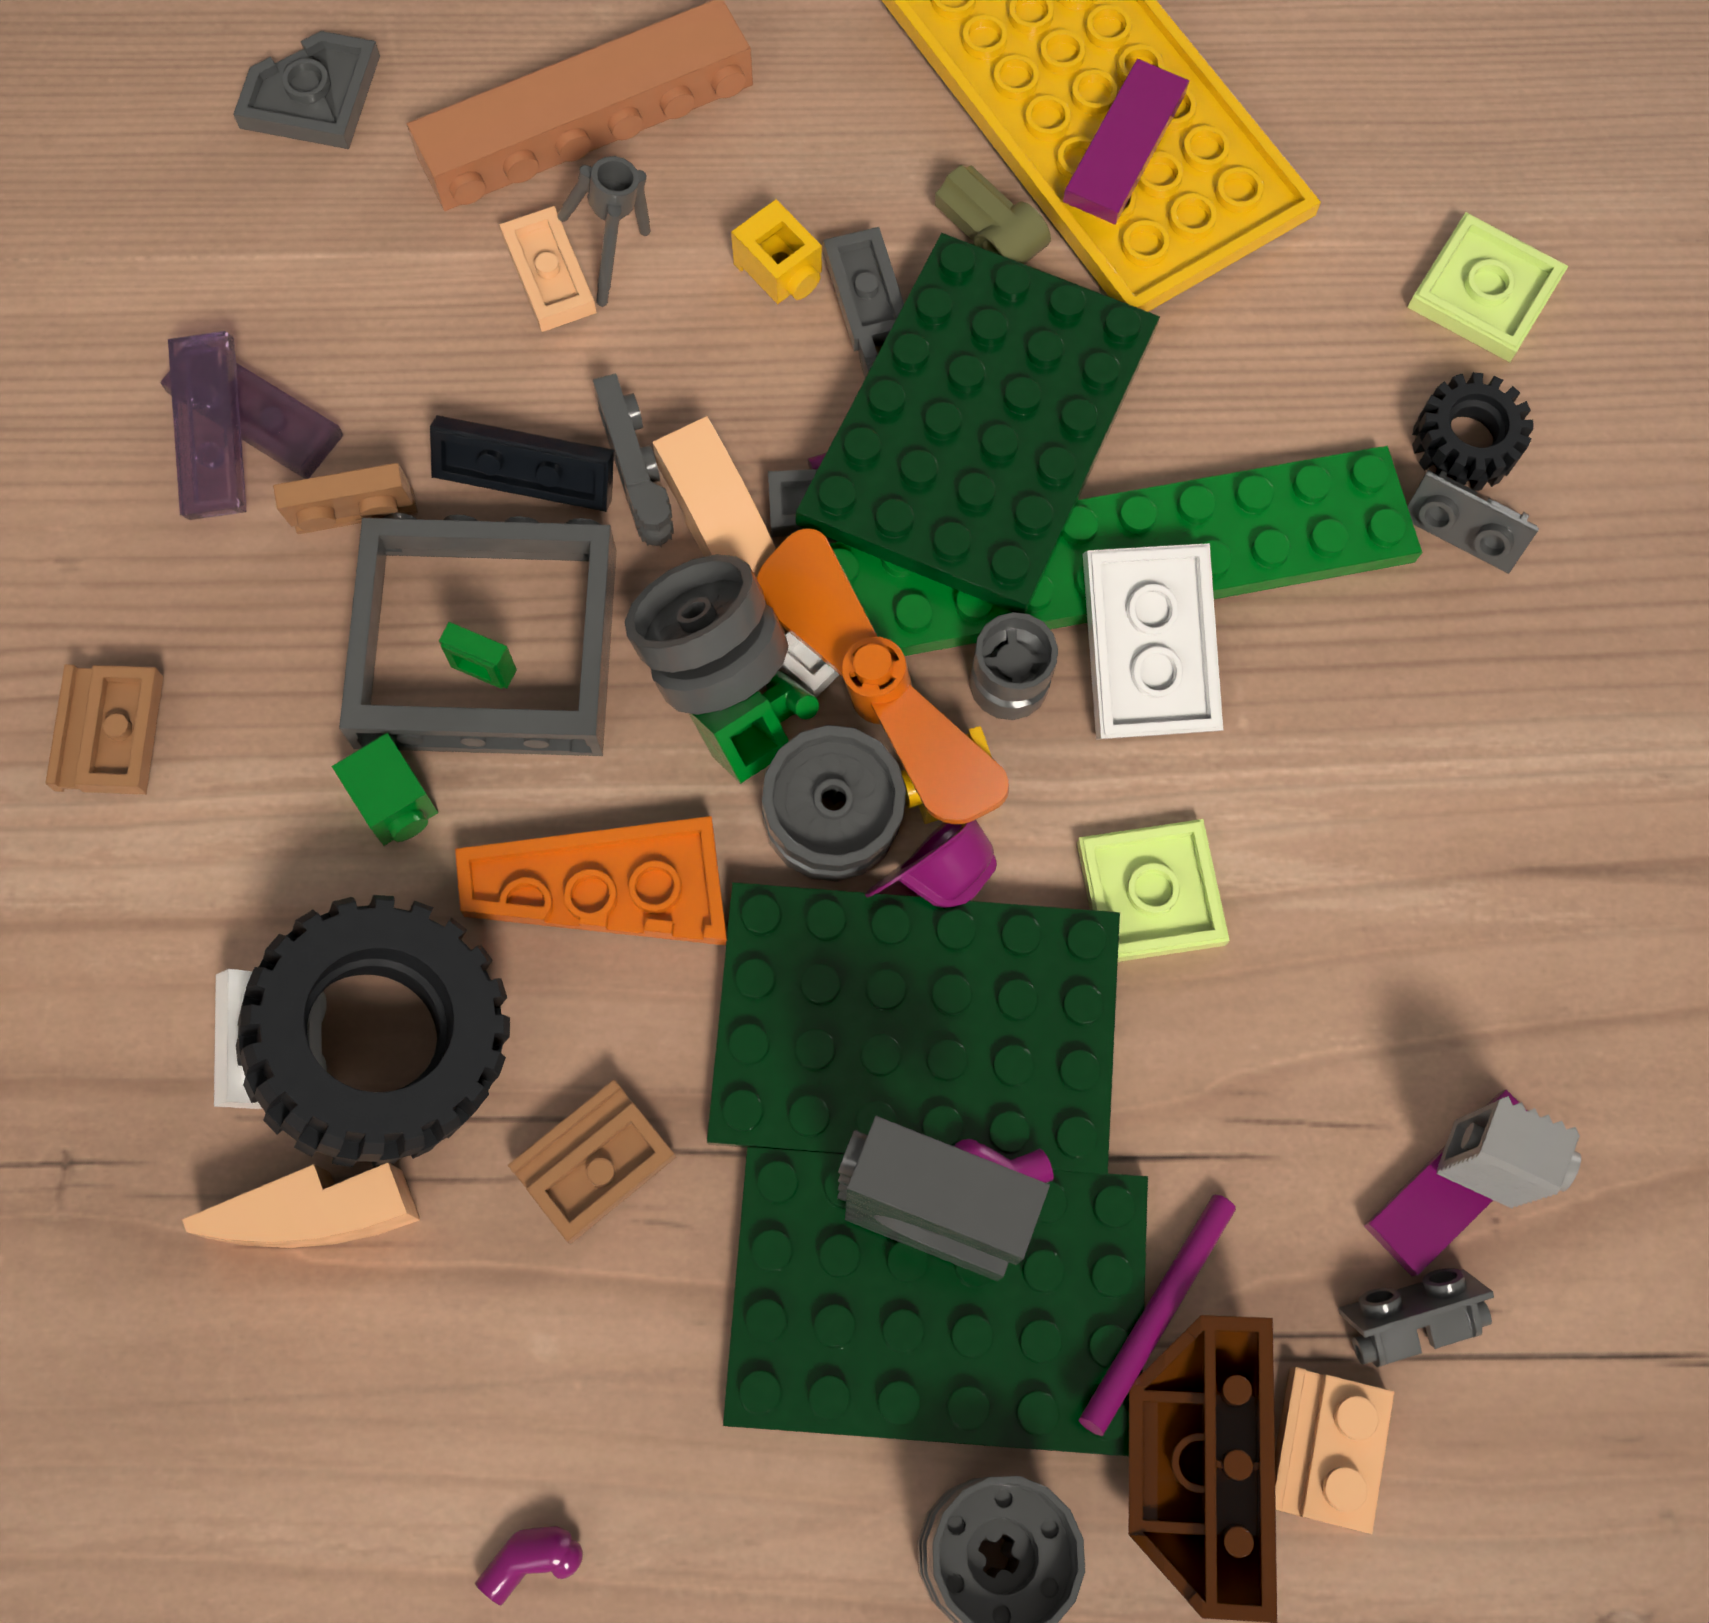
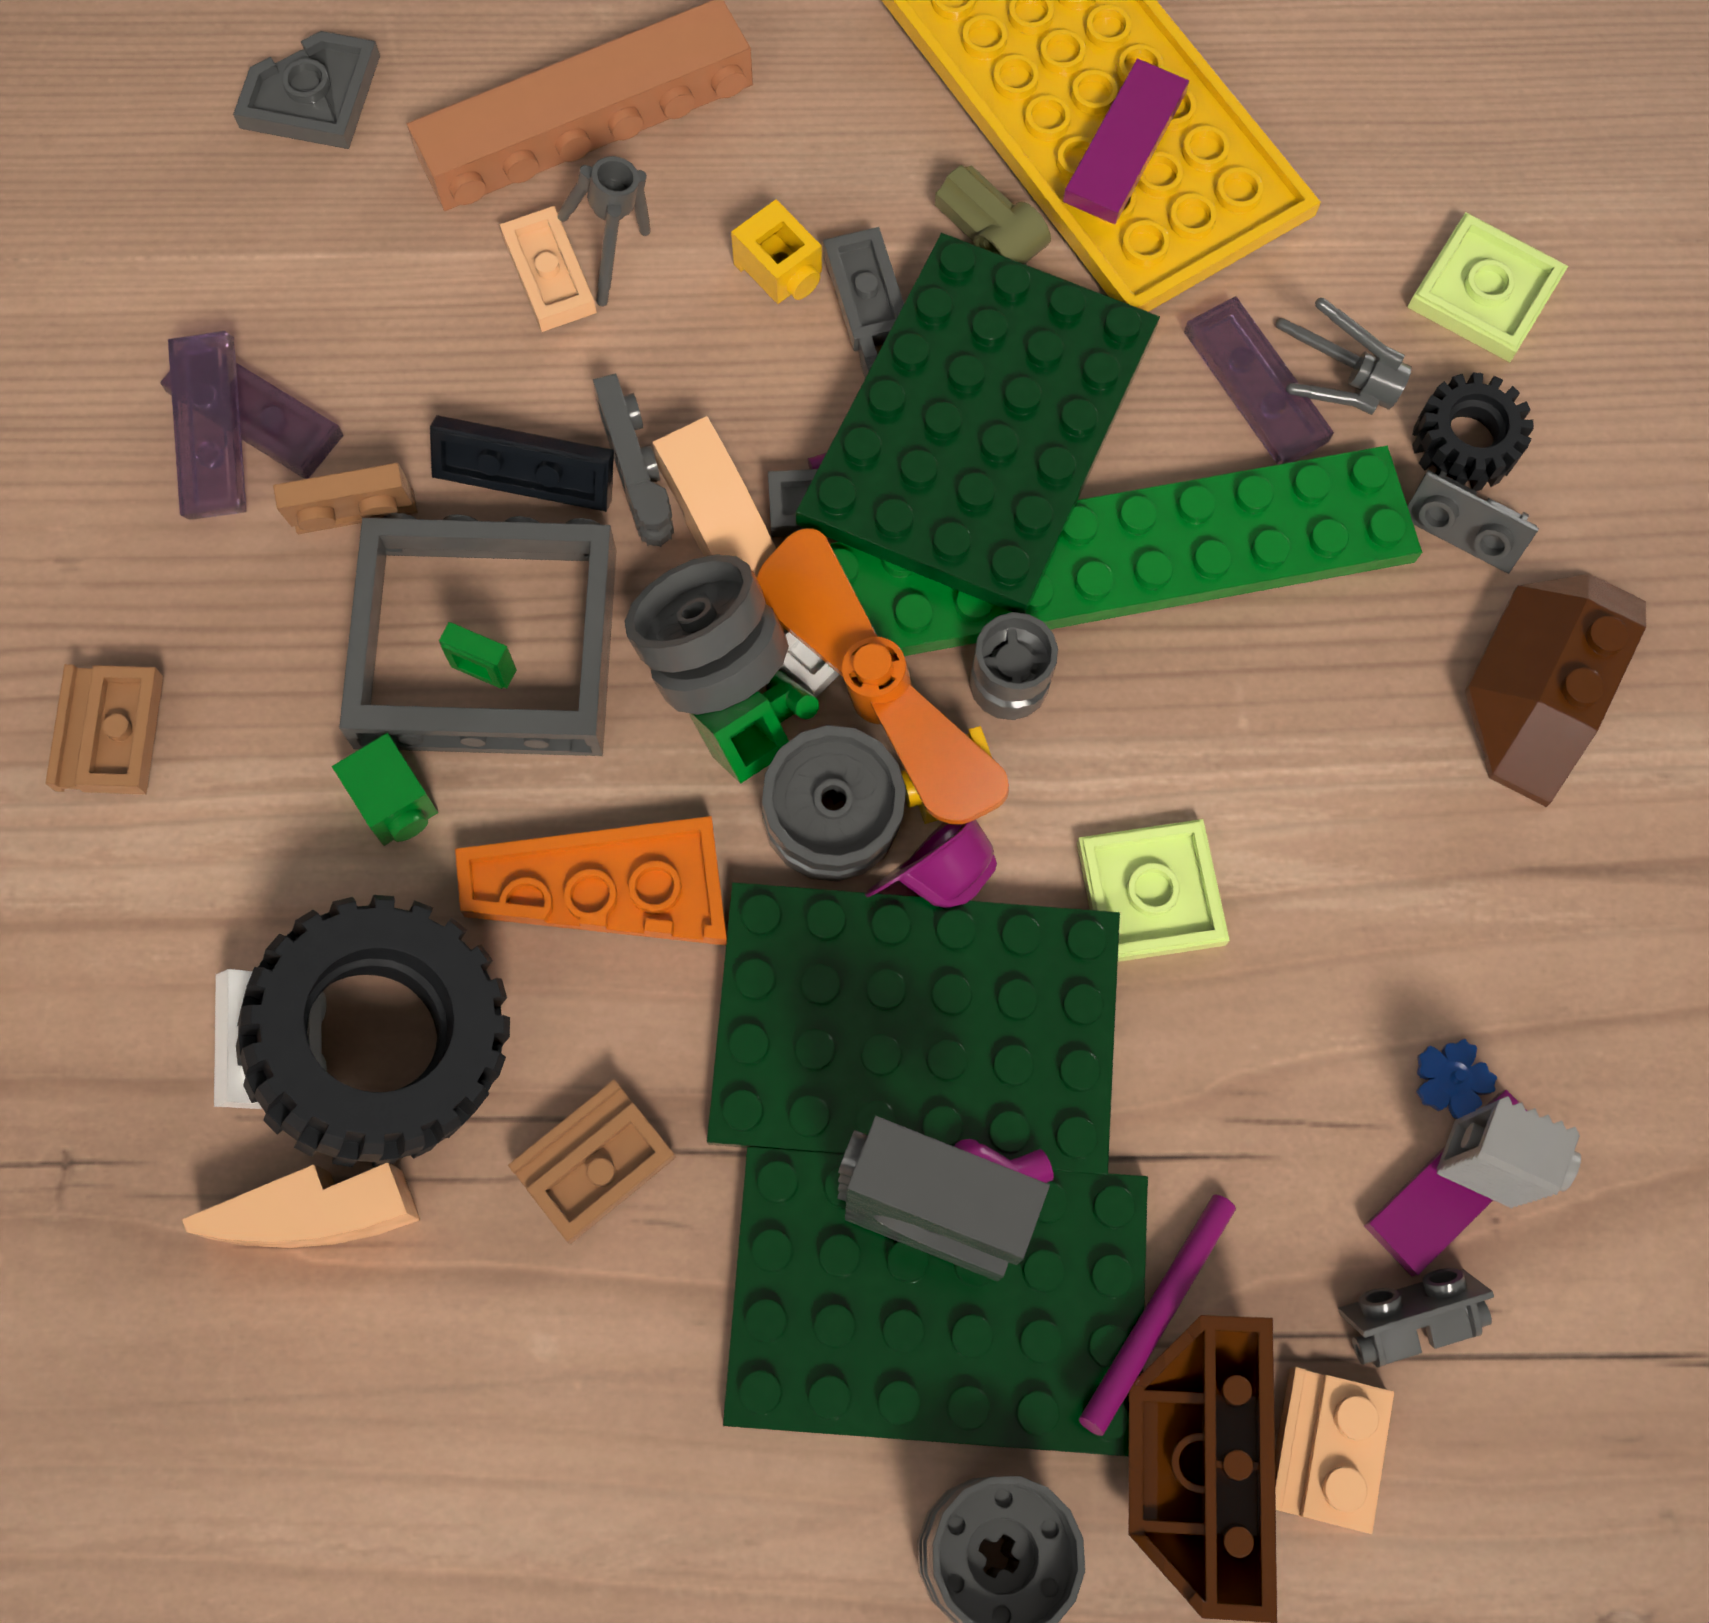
(530, 1553): magenta arm -> none
(1152, 641): white tile -> none
(1257, 381): none -> tile
(1377, 377): none -> dark grey plant
(1453, 1078): none -> blue plant
(1551, 678): none -> reddish brown wedge

